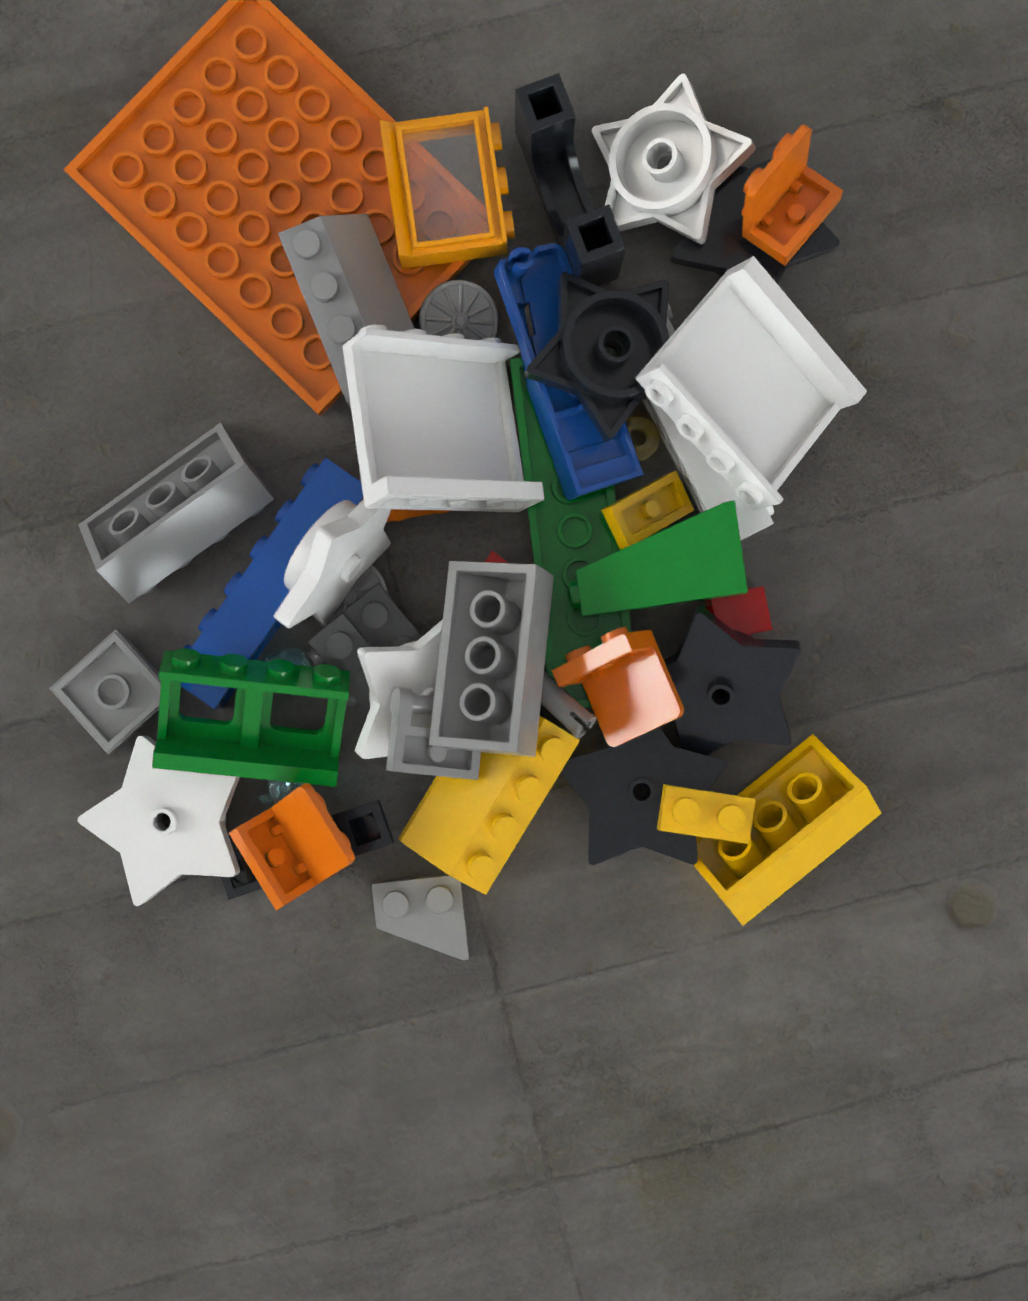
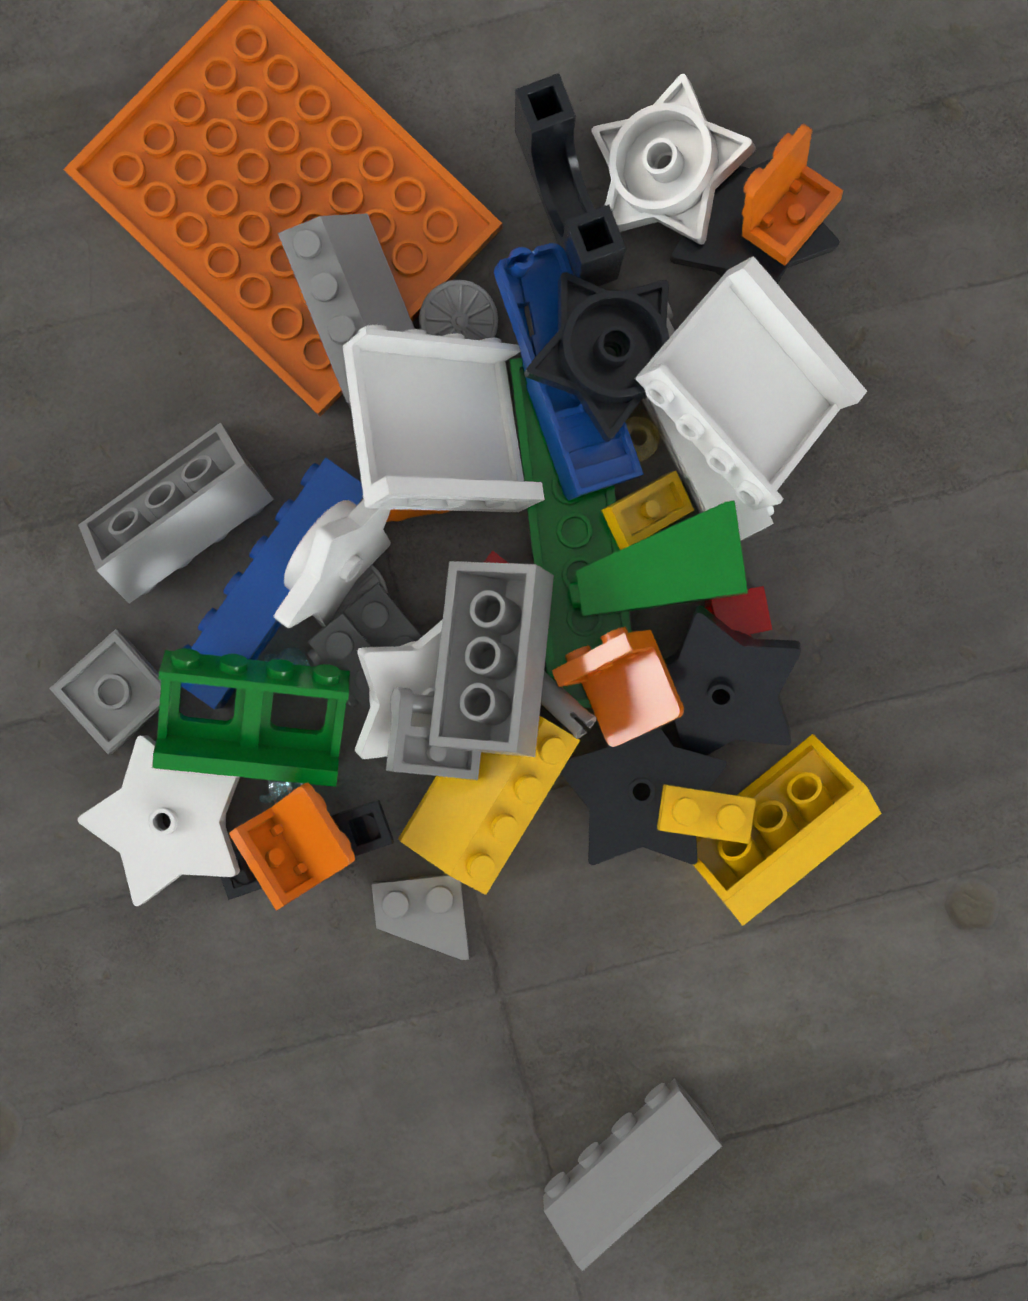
(446, 188): window -> none
(629, 1172): none -> light grey slope

